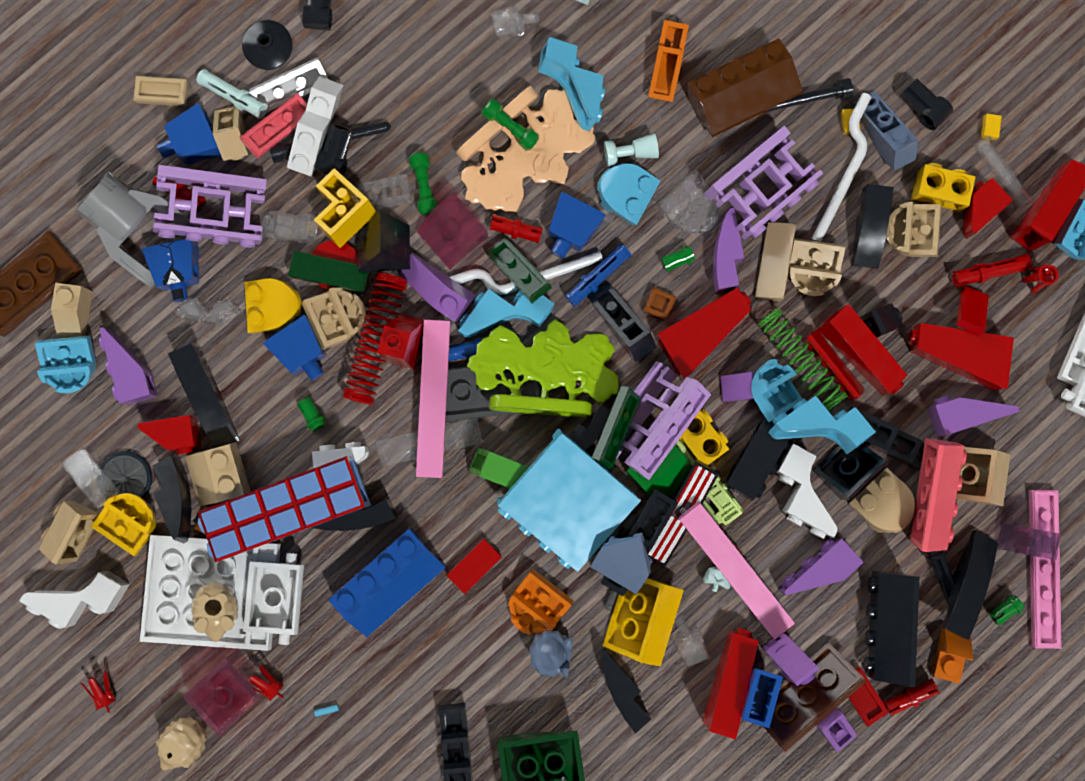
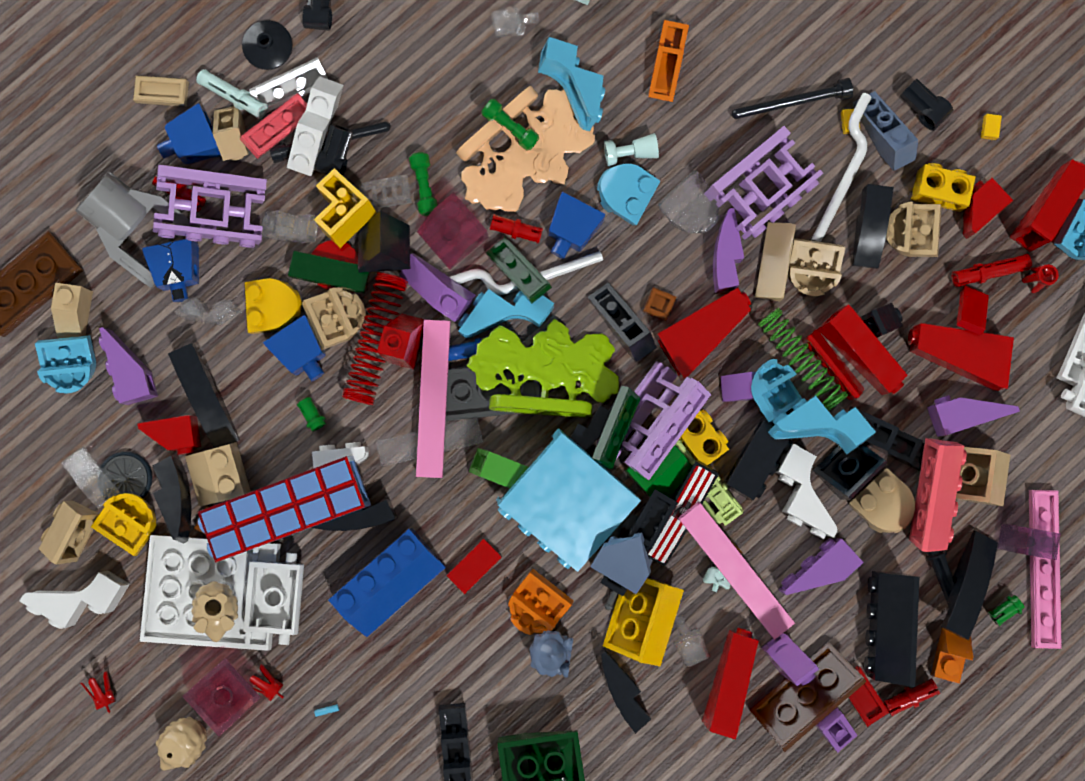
(596, 276): blue pin -> none
(678, 258): green pin -> none
(744, 87): reddish brown slope -> none
(761, 697): blue torso -> none
(1003, 172): clear pin -> none

